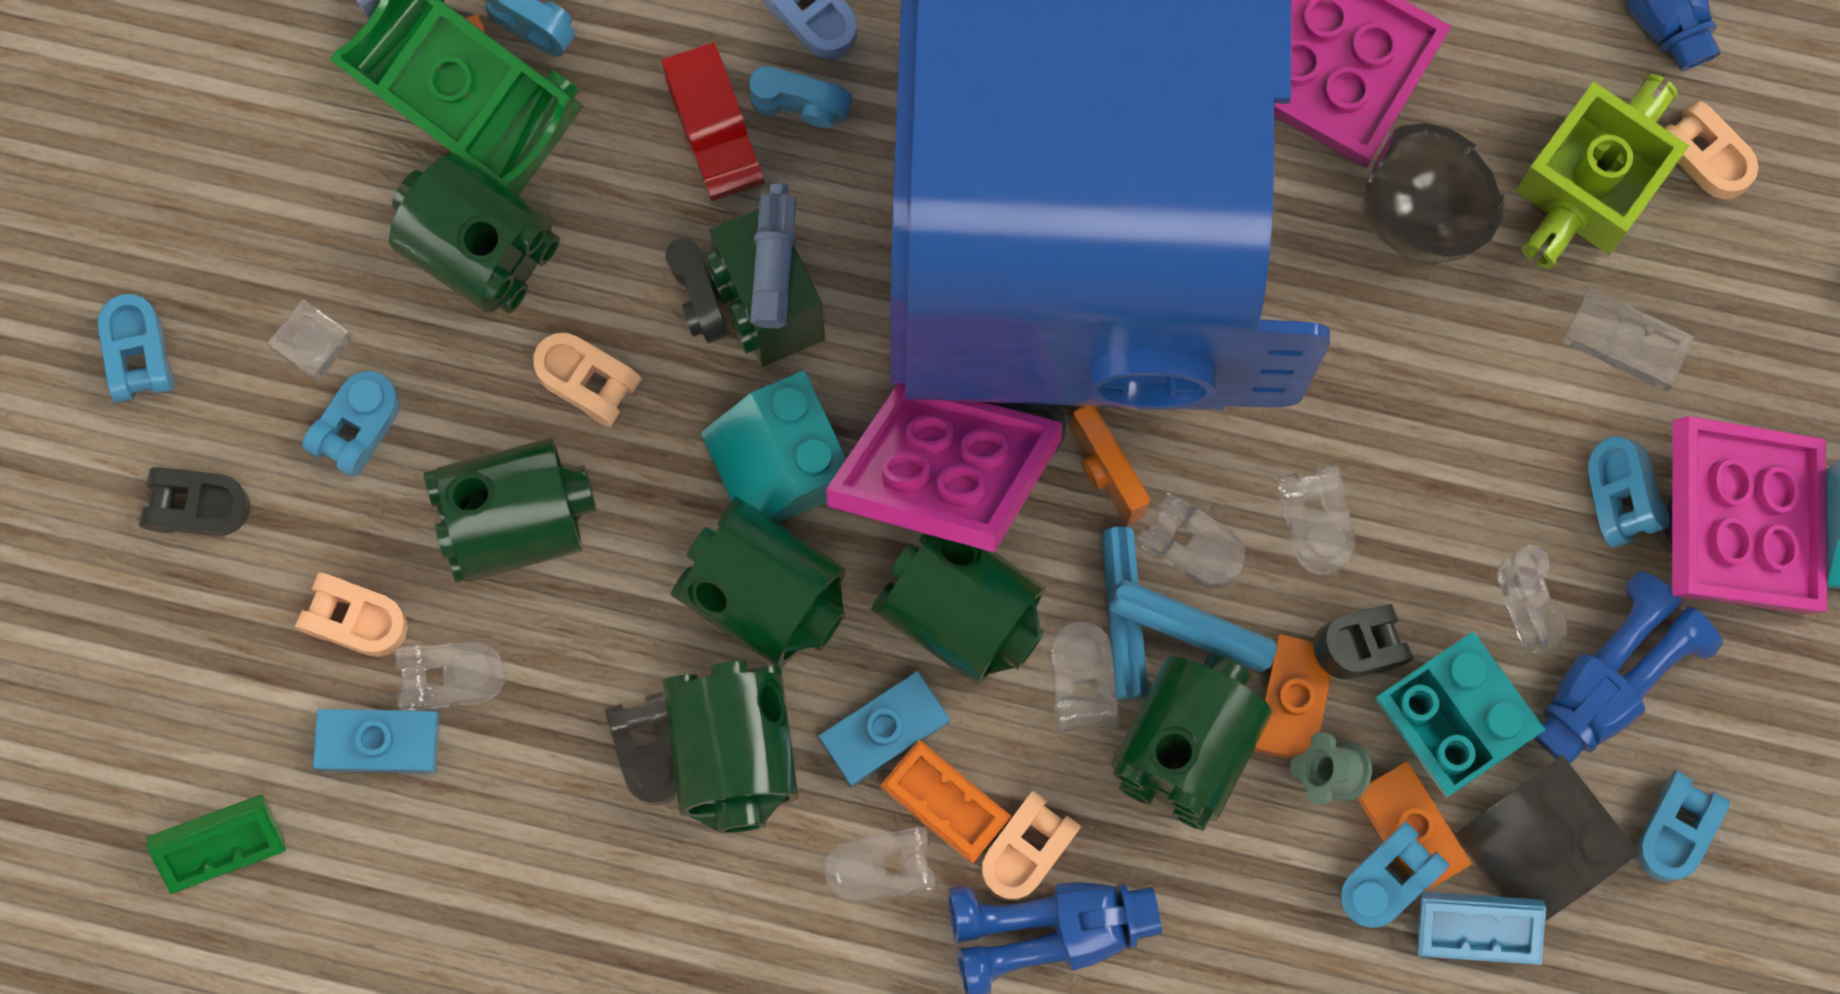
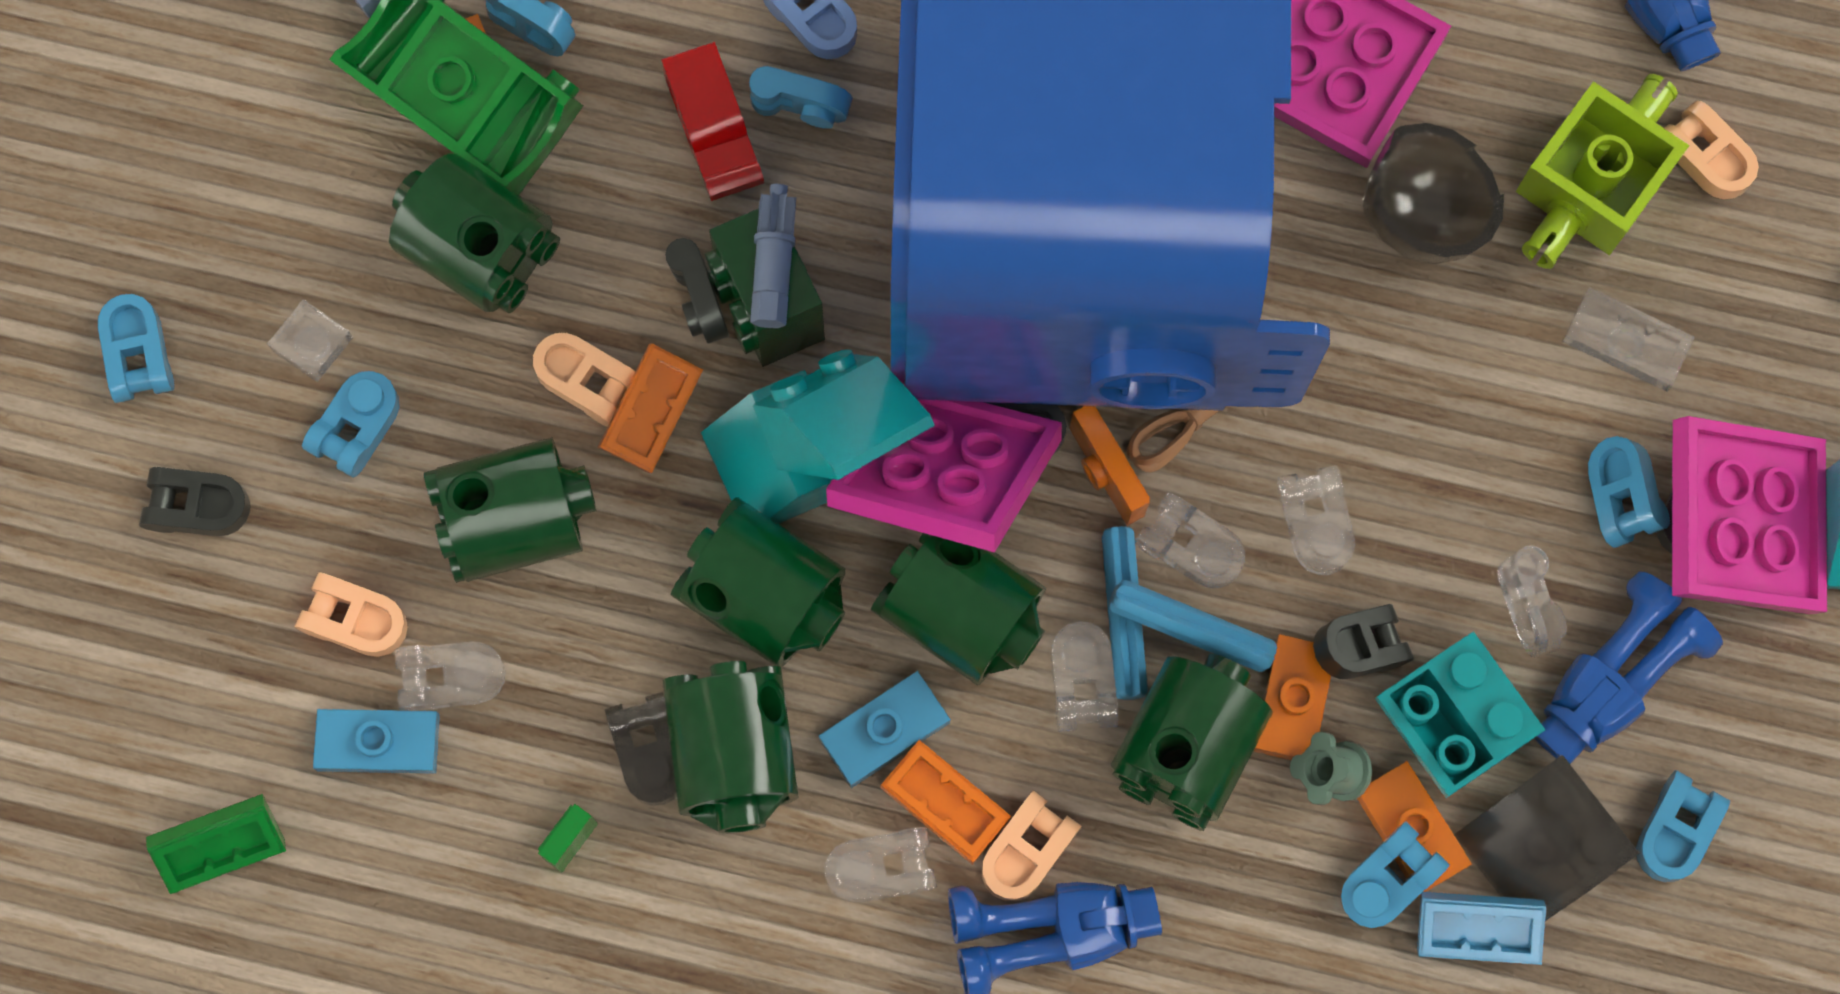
(567, 837): none -> green tile
(650, 408): none -> orange plate
(839, 416): none -> teal slope
(1193, 419): none -> medium nougat piece

